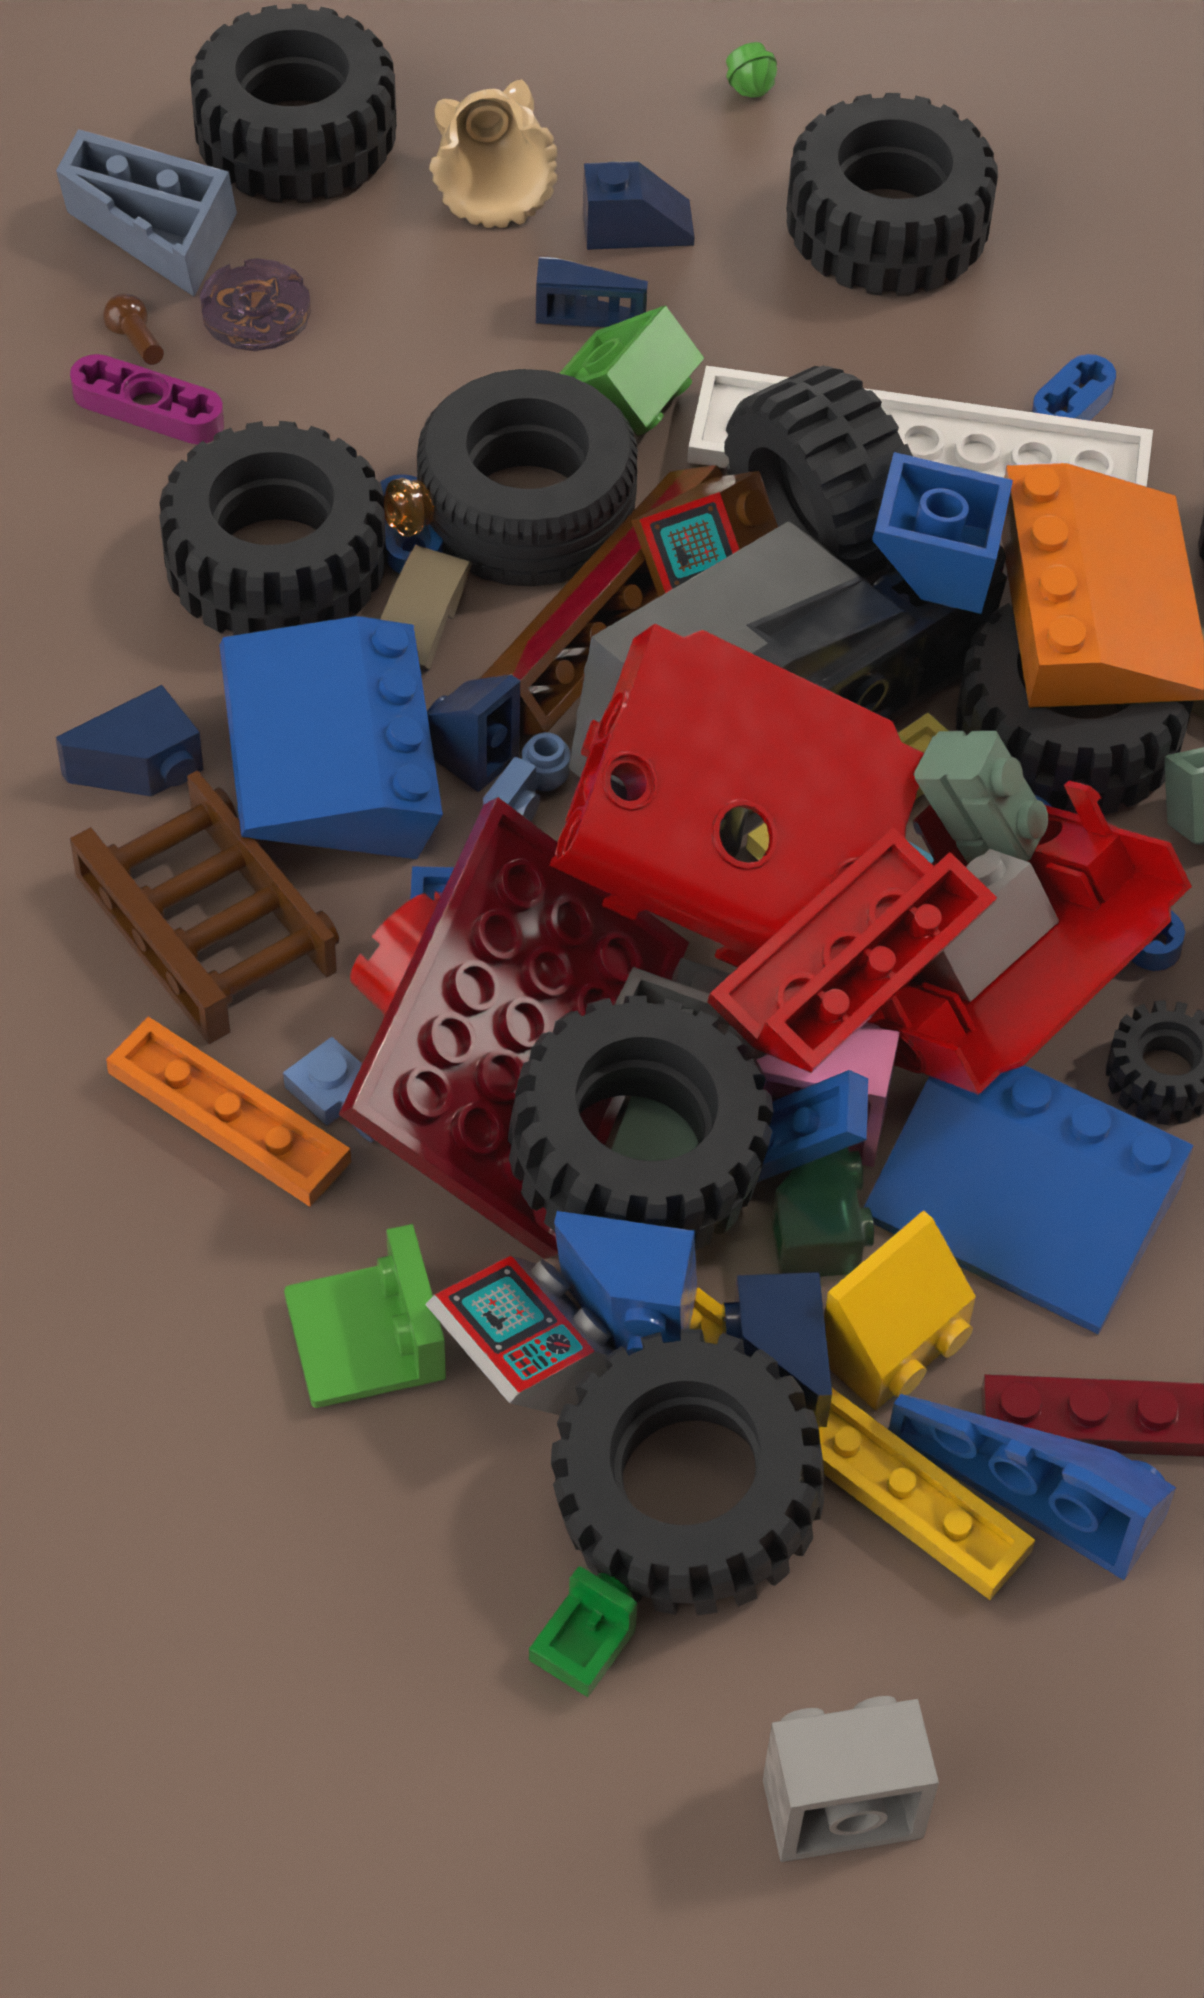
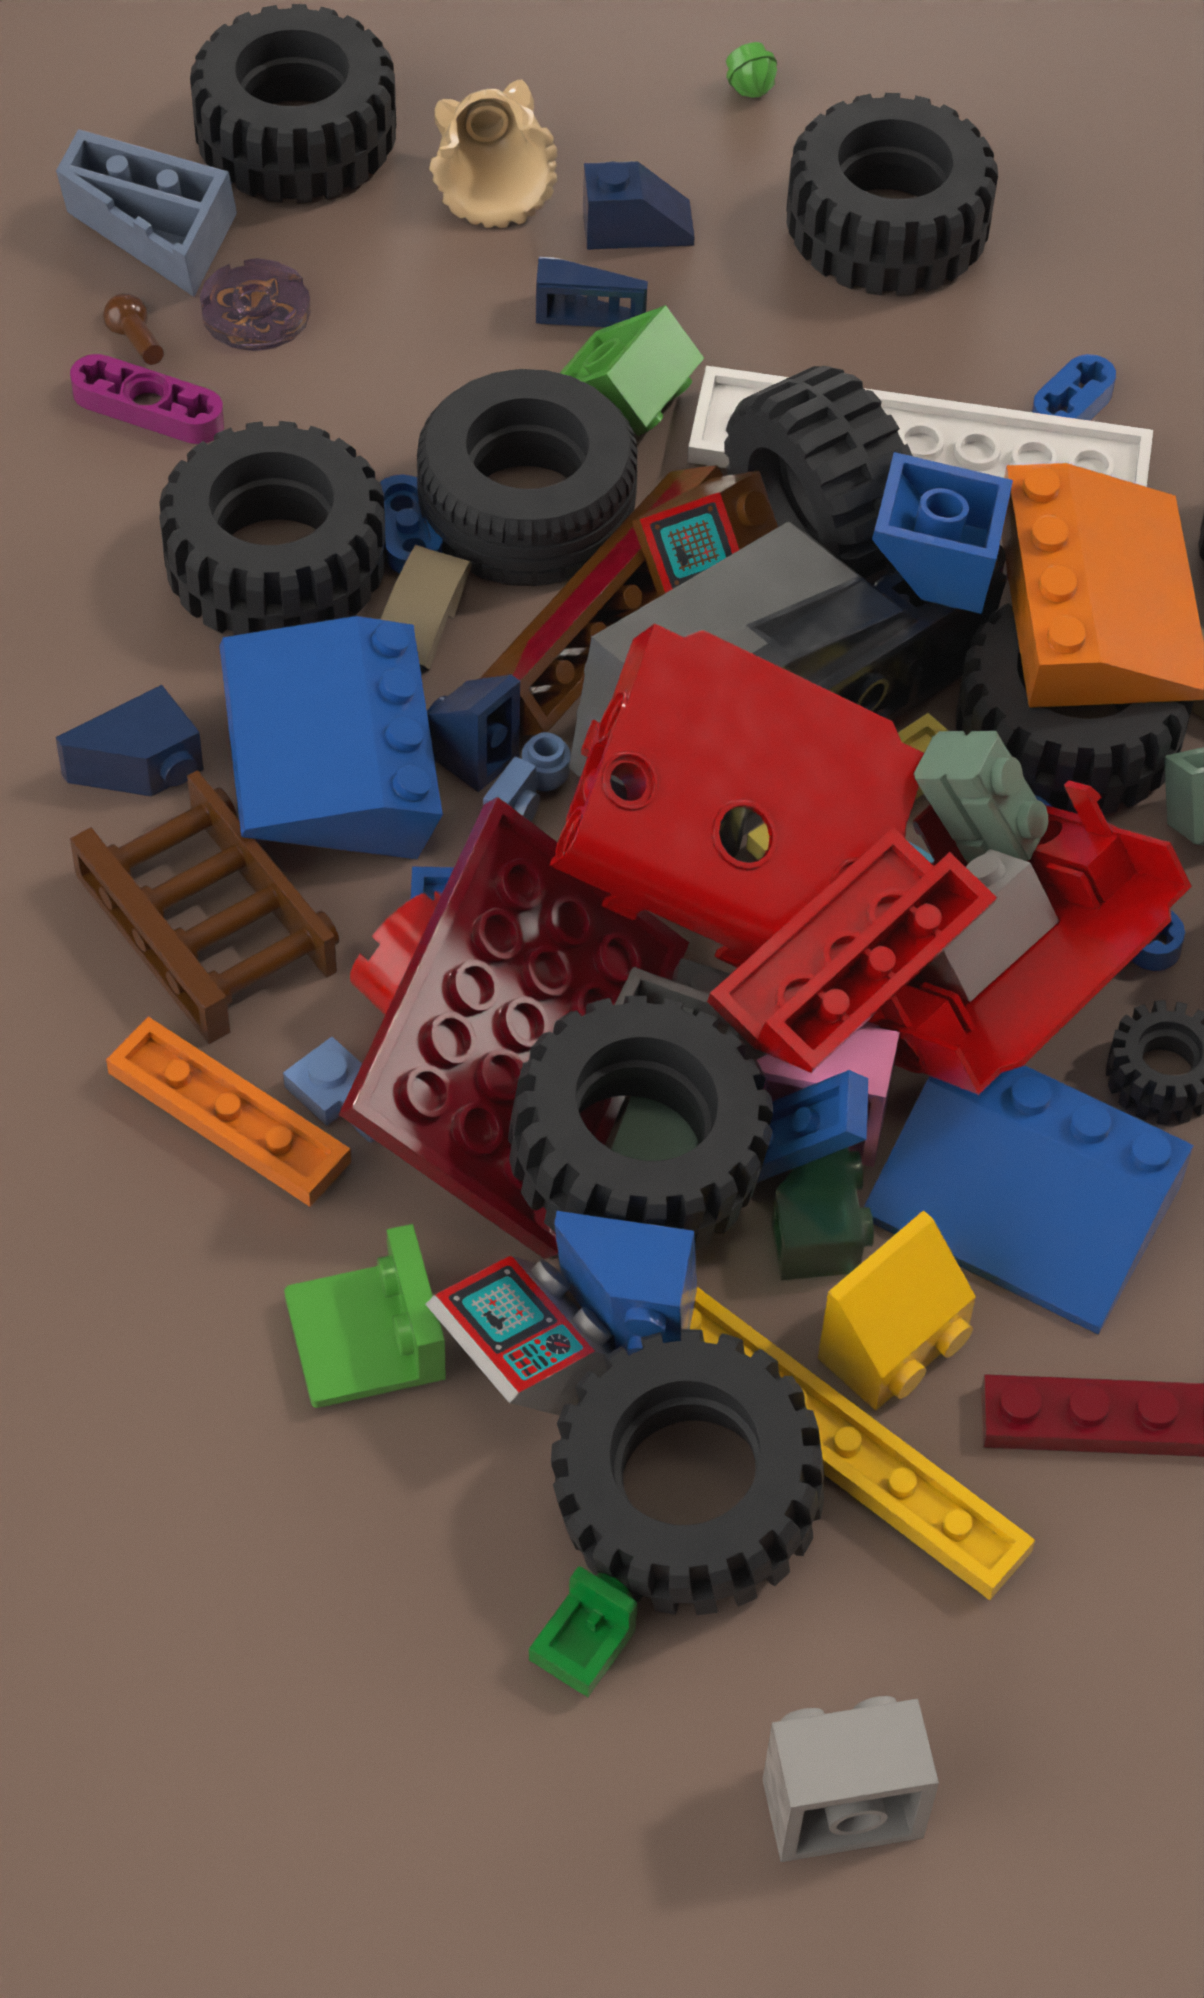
(408, 506): clear orange plate -> none
(787, 1322): dark blue slope -> none
(1059, 1484): blue wedge -> none

